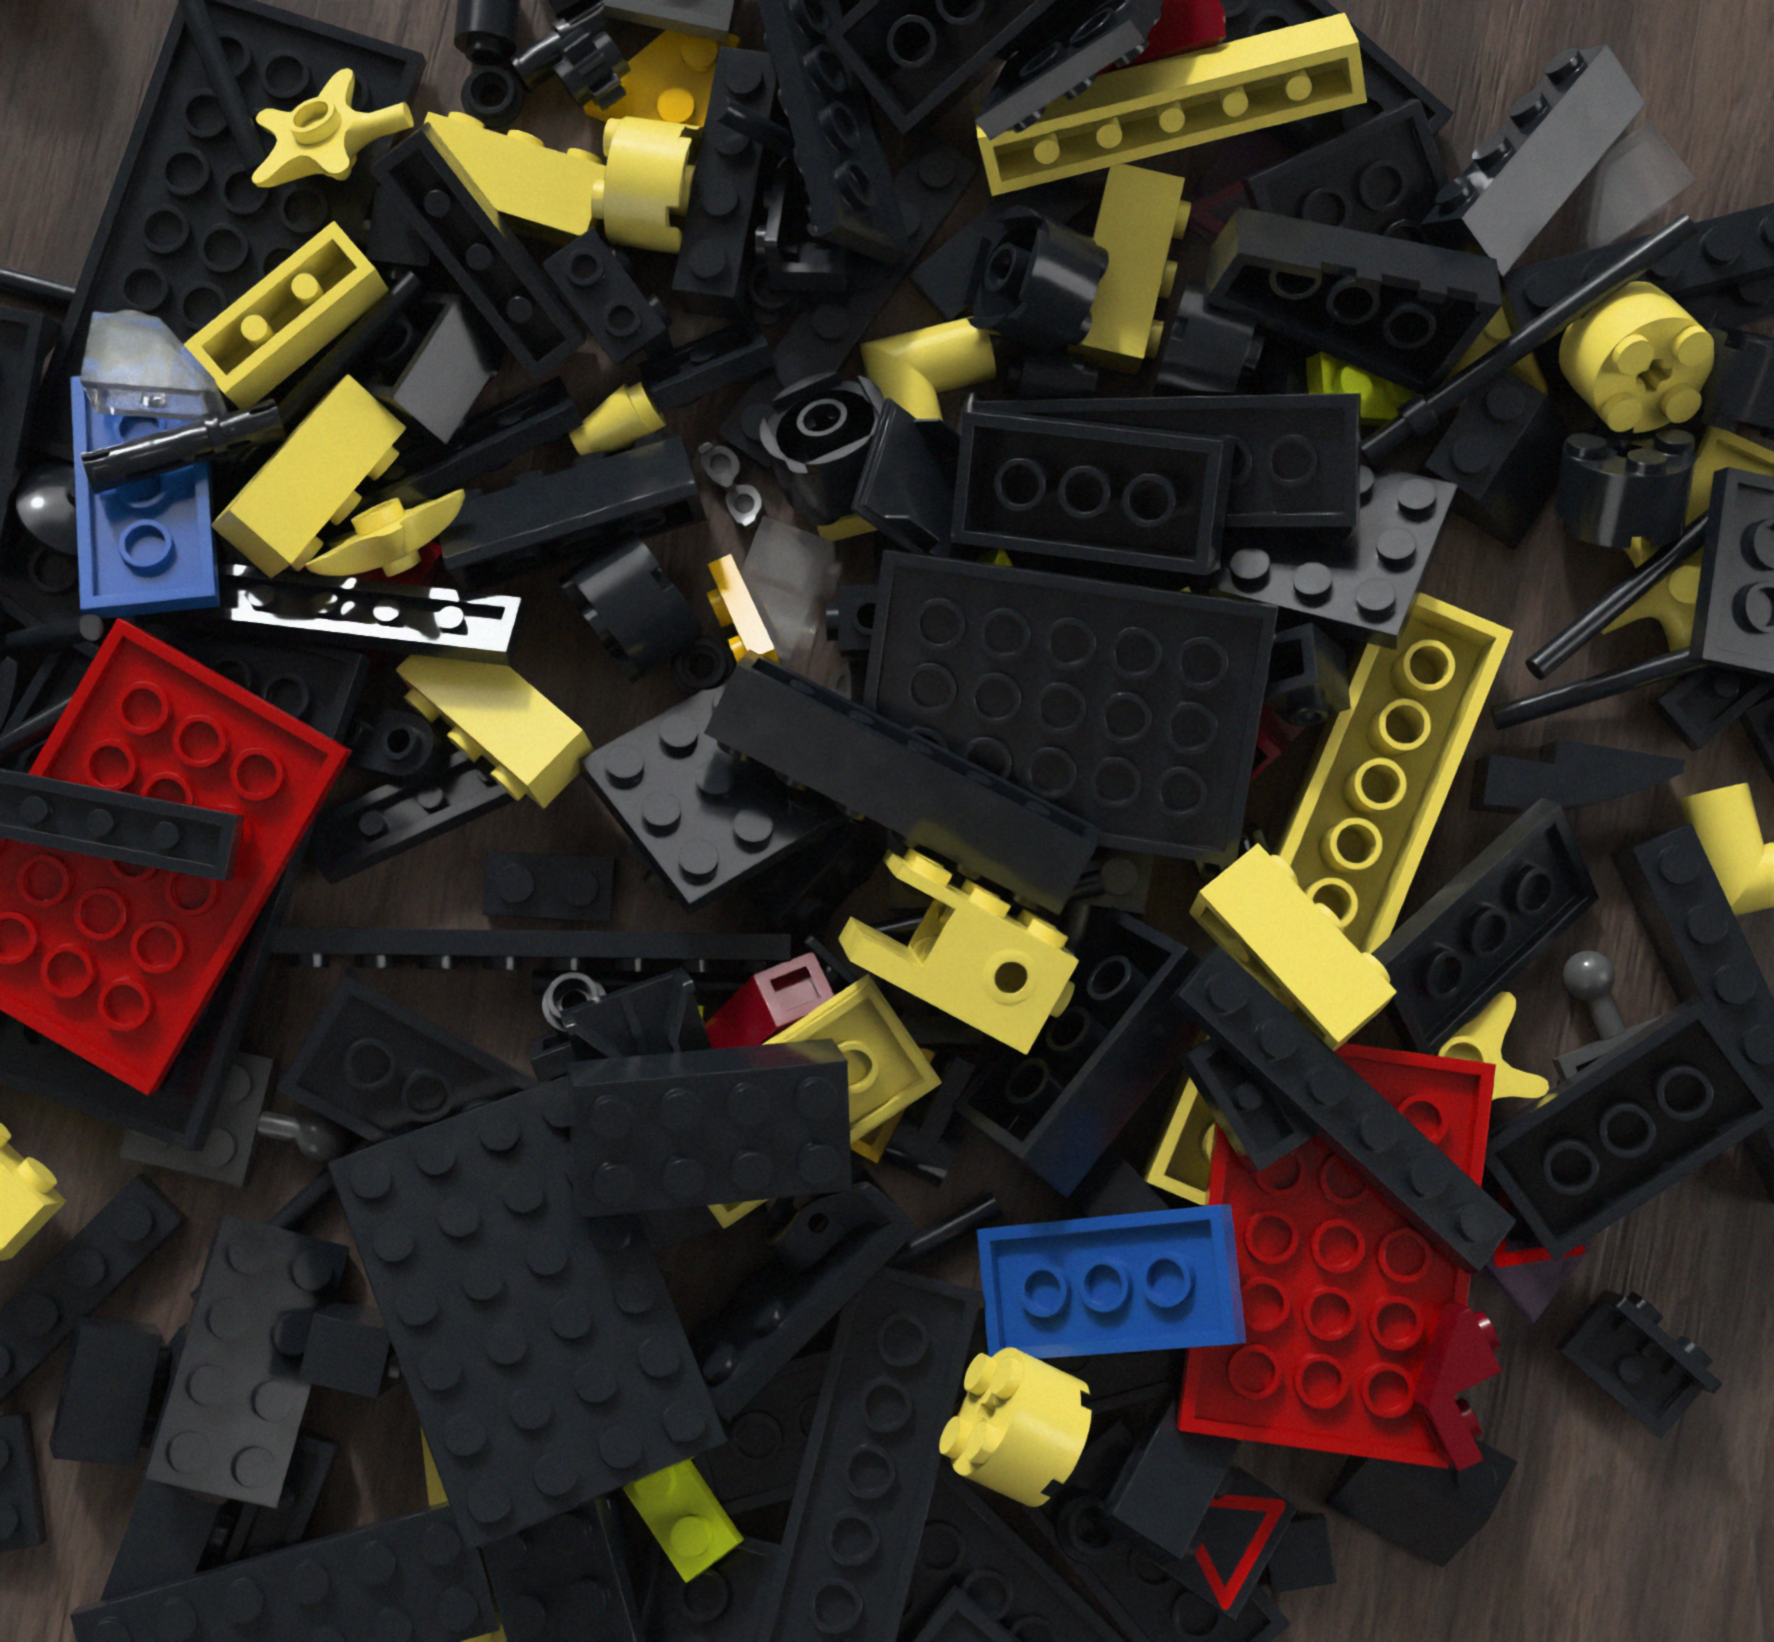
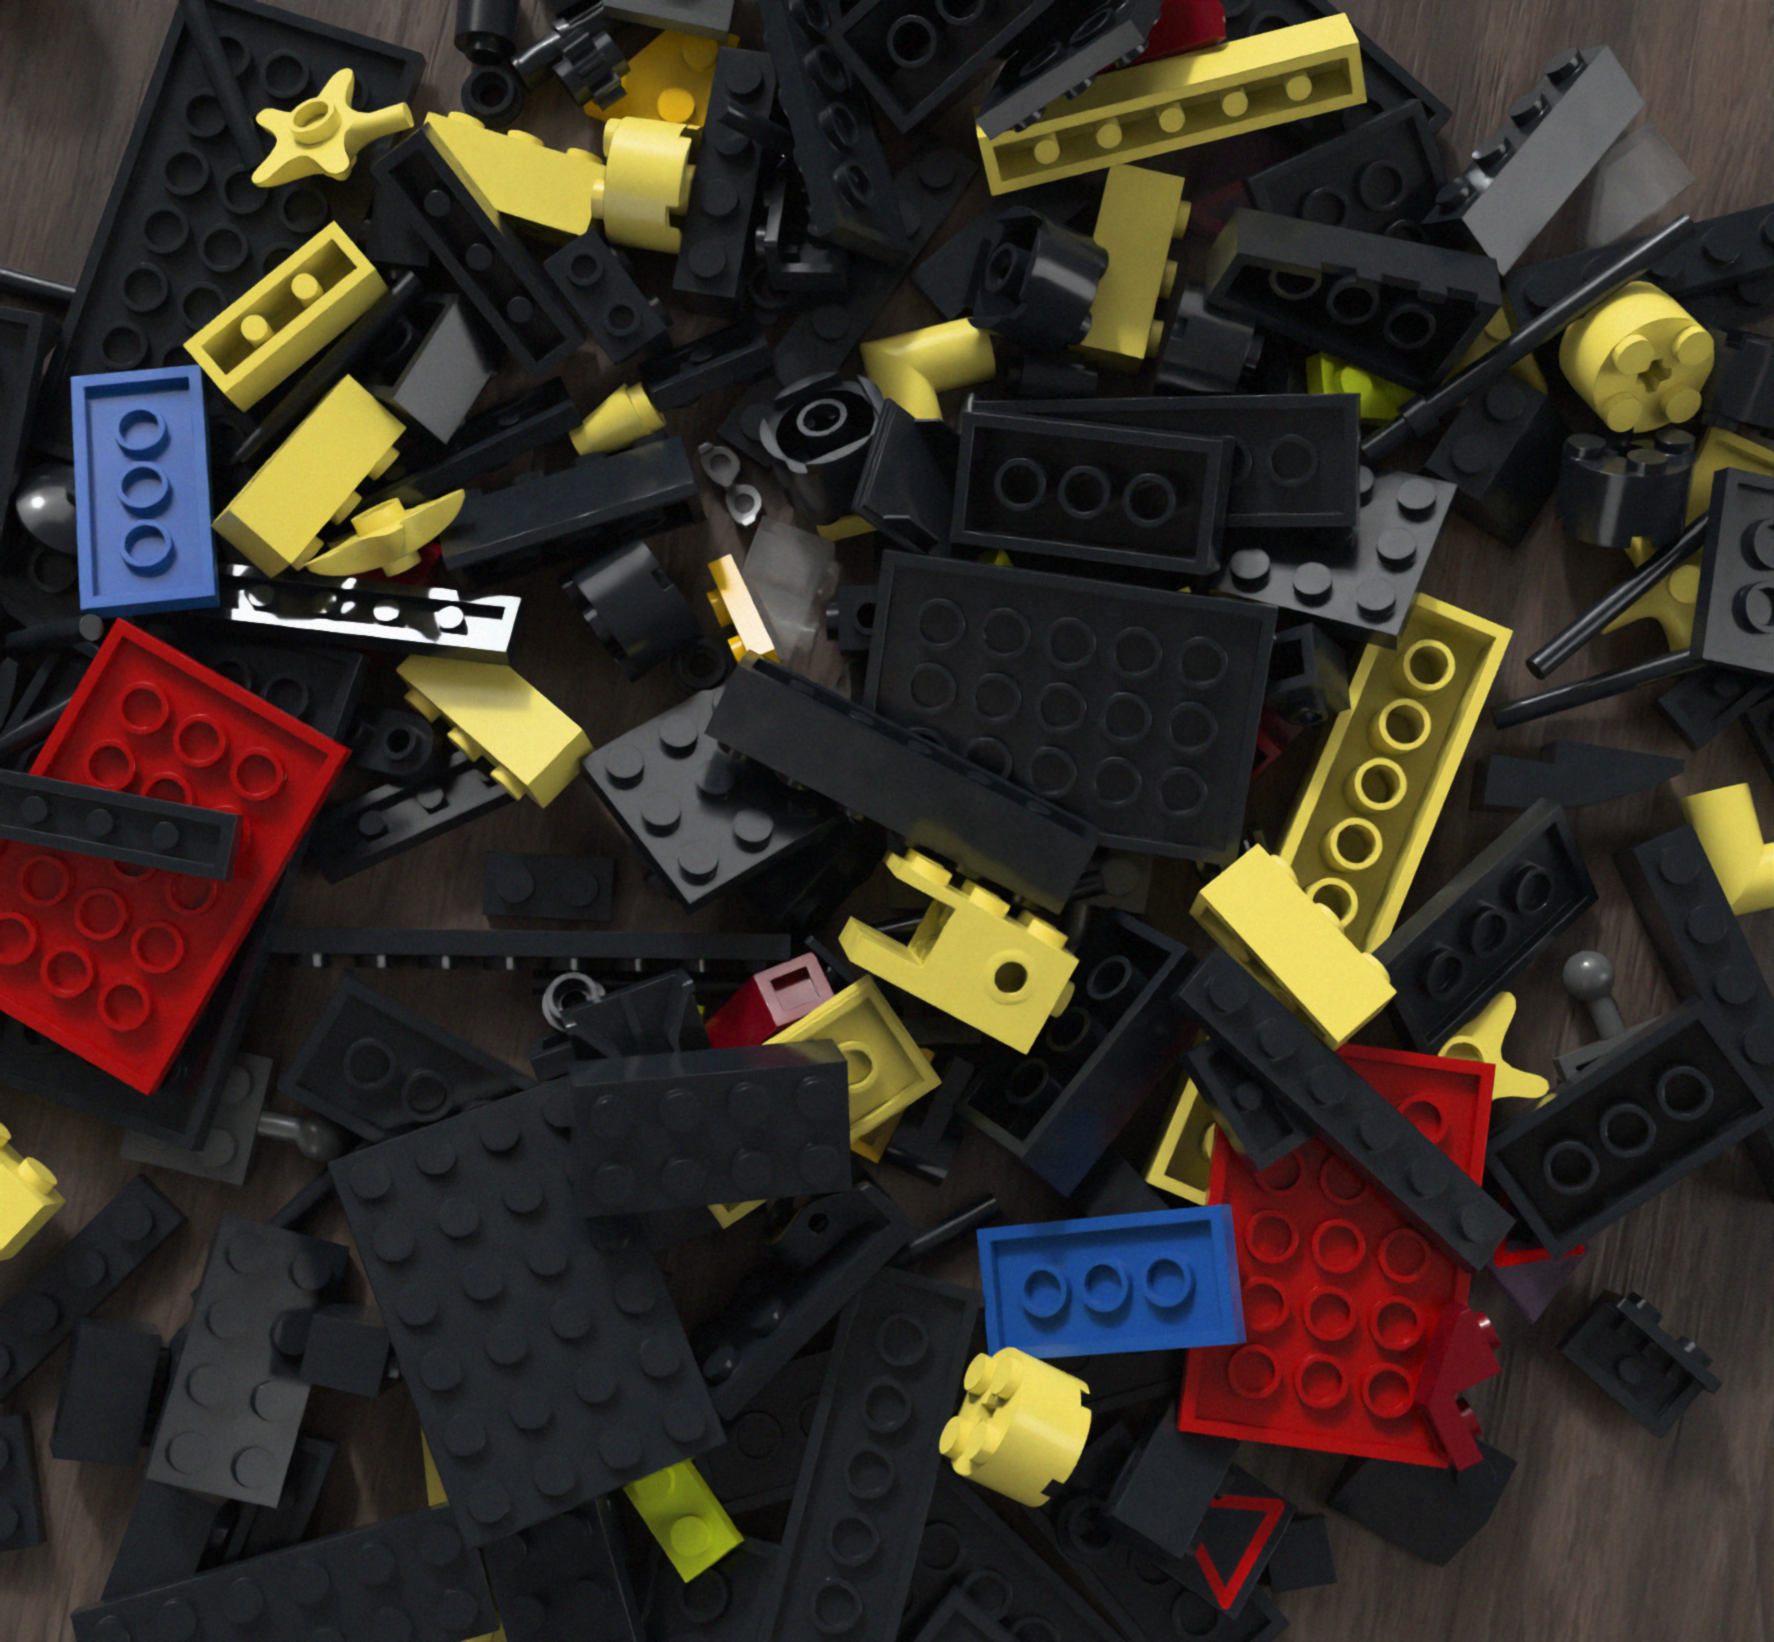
(144, 370): clear slope -> none
(184, 446): black pin -> none

